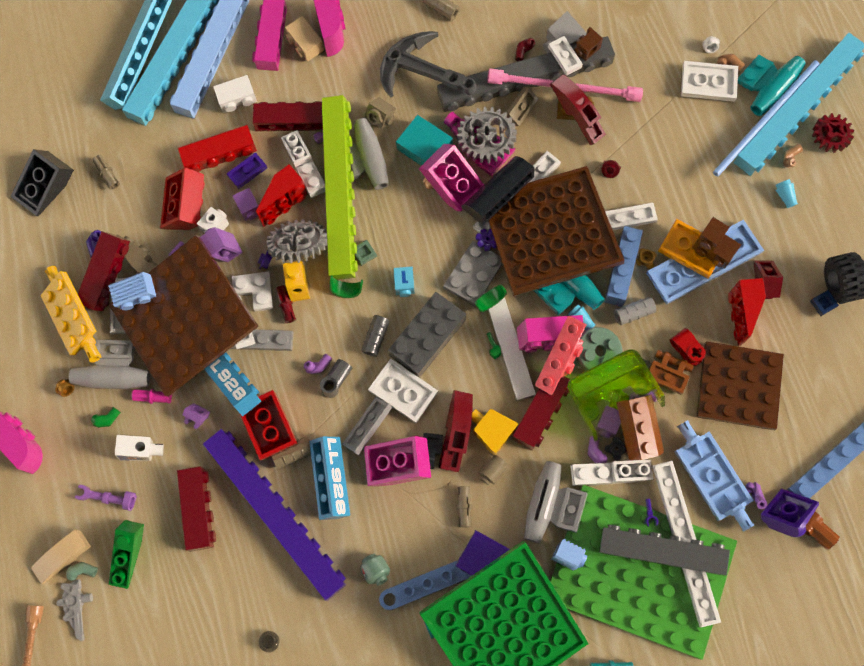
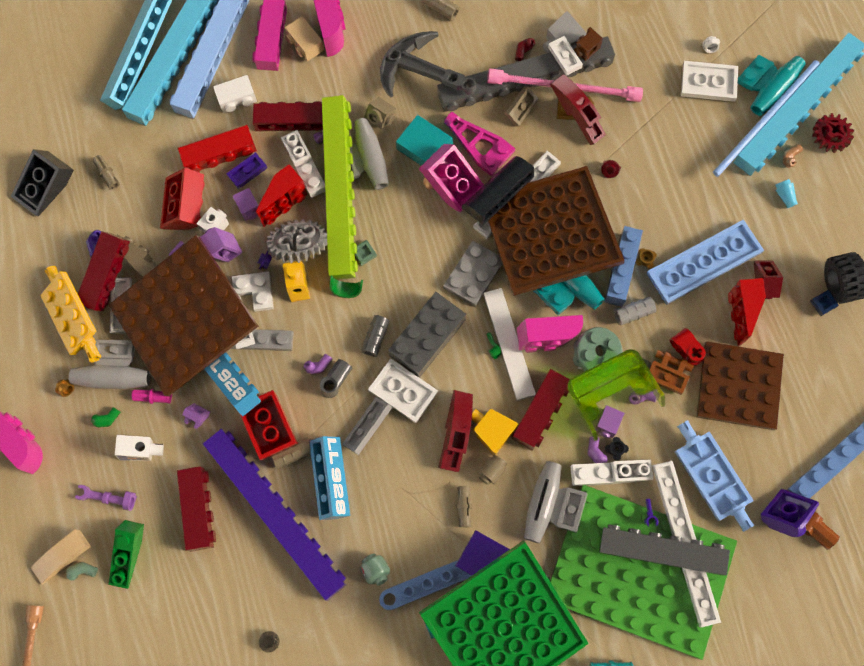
(72, 604): light grey piece -> none
(132, 291): light blue brick -> none
(285, 304): dark red axle -> none
(397, 461): dark pink brick -> none
(404, 281): medium azure brick -> none
(434, 446): black plate -> none
(485, 120): light grey gear -> none
(485, 239): dark purple plant -> none
(491, 298): green helmet -> none
(562, 355): coral bracket -> none
(569, 555): light blue brick -> none
(578, 310): medium azure cone -> none
(614, 396): clear neon green plate -> none
(632, 216): white plate -> none
(640, 428): dark orange slope -> none
(679, 246): light orange tile -> none
(715, 244): reddish brown brick -> none
(730, 59): medium nougat arm -> none
(757, 494): medium lavender arm -> none

